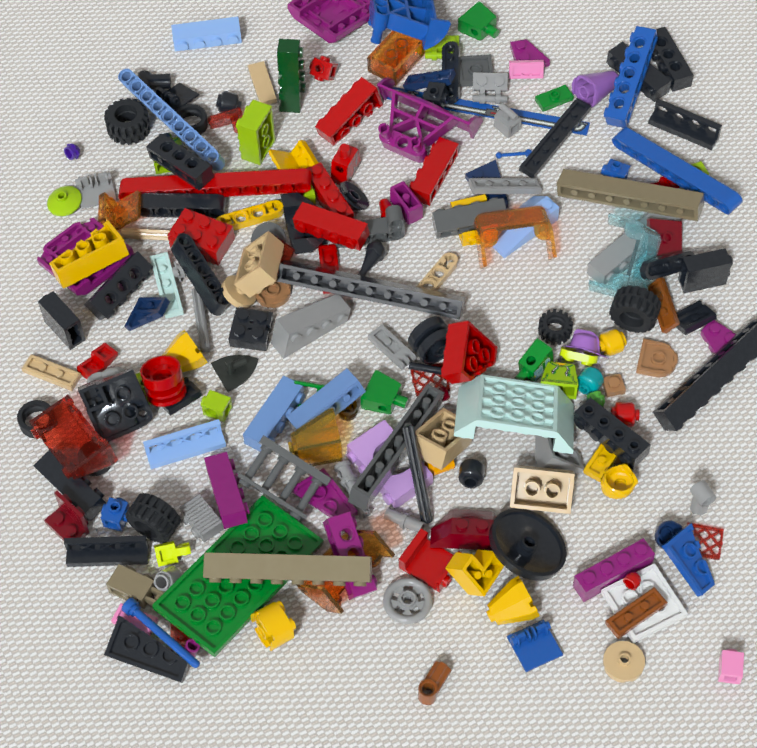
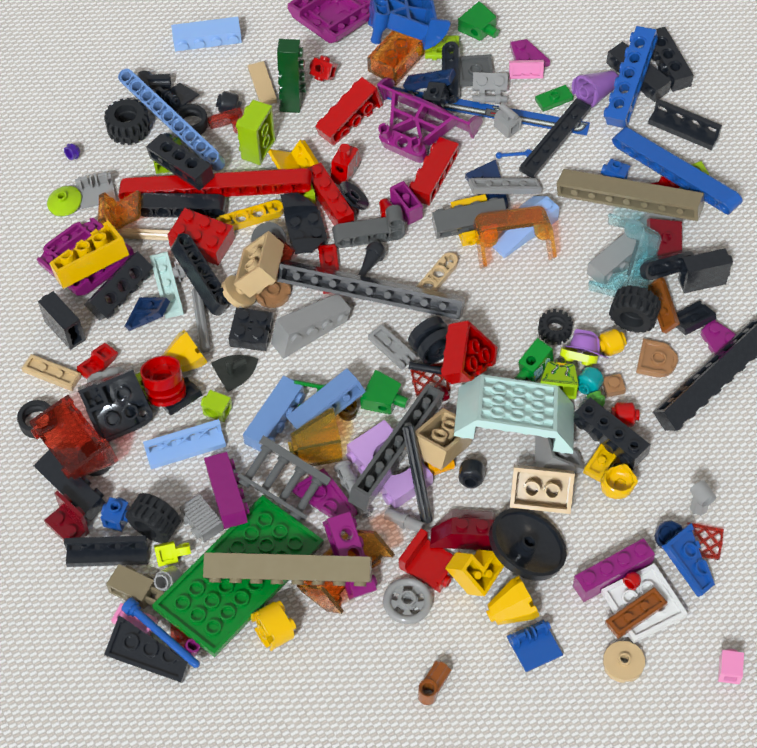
(331, 226): red brick -> none

